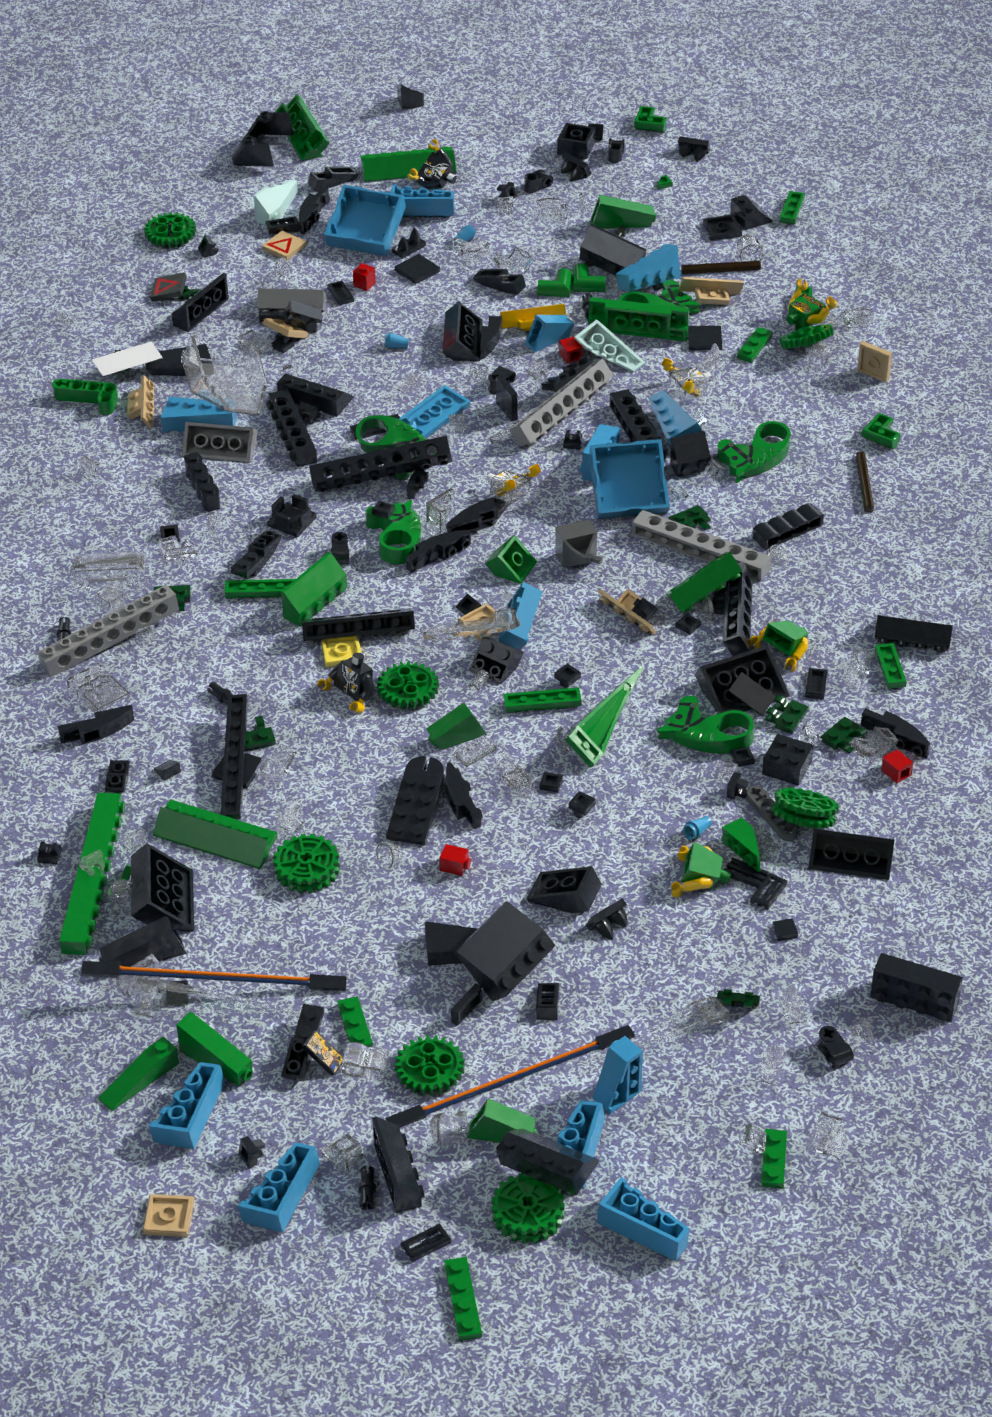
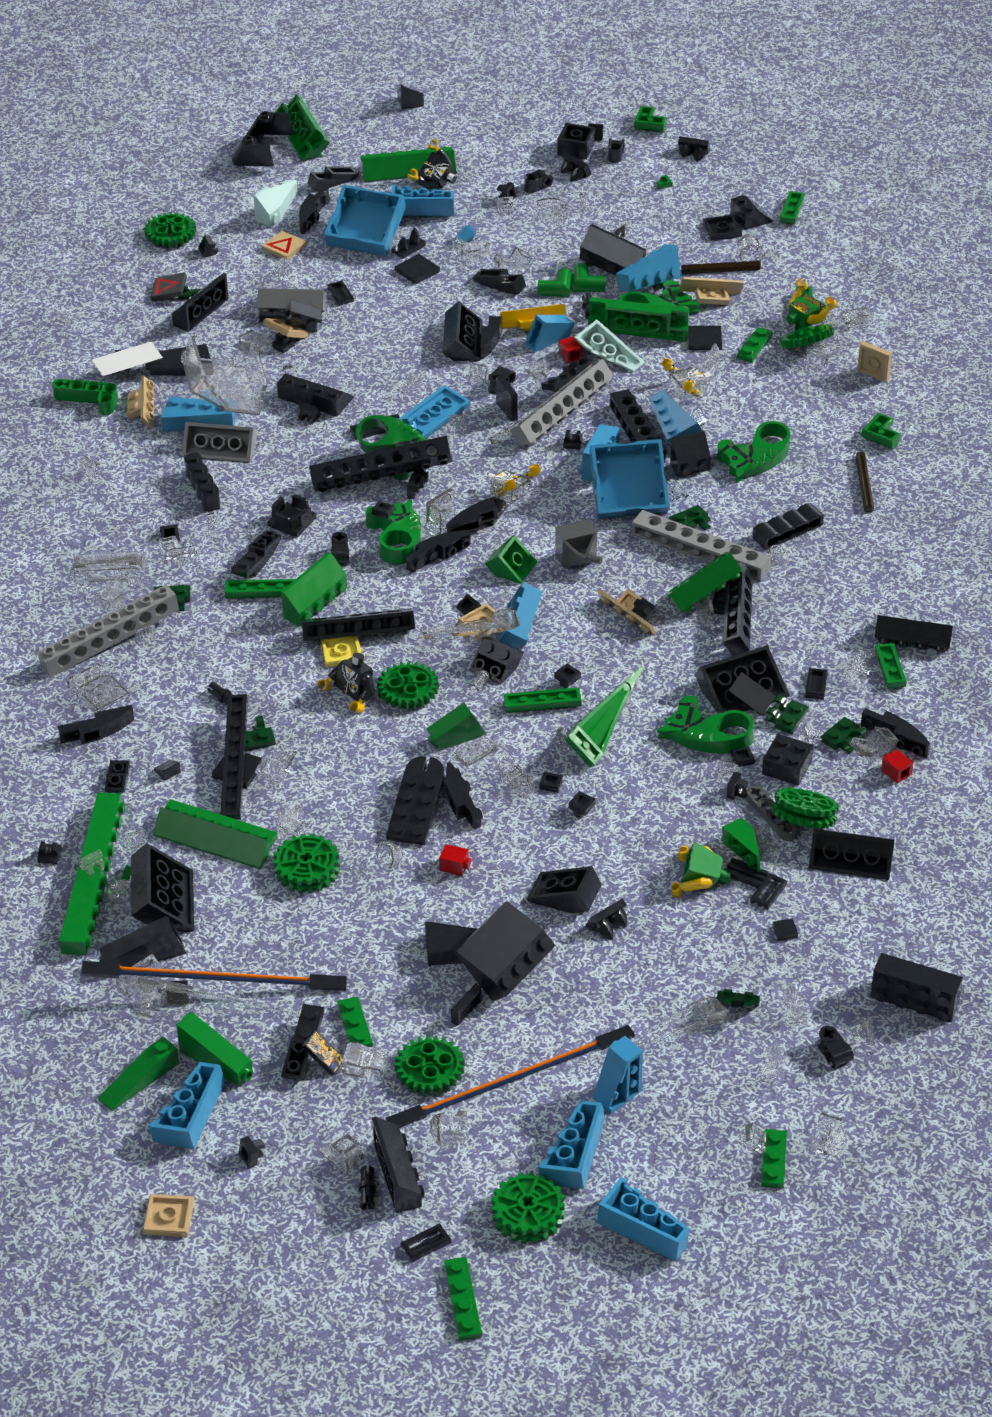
(64, 628): black pin -> none
(281, 1191): dark azure wedge -> none
(282, 224): black plate -> none
(291, 428): black brick -> none
(364, 277): red brick -> none
(395, 341): dark azure cone -> none
(496, 1120): green slope -> none
(545, 1160): black slope -> none
(547, 1006): black slope -> none
(615, 212): green slope -> none
(688, 624): black tile -> none
(695, 828): dark azure cone -> none
(713, 472): clear slope -> none
(785, 637): green torso -> none

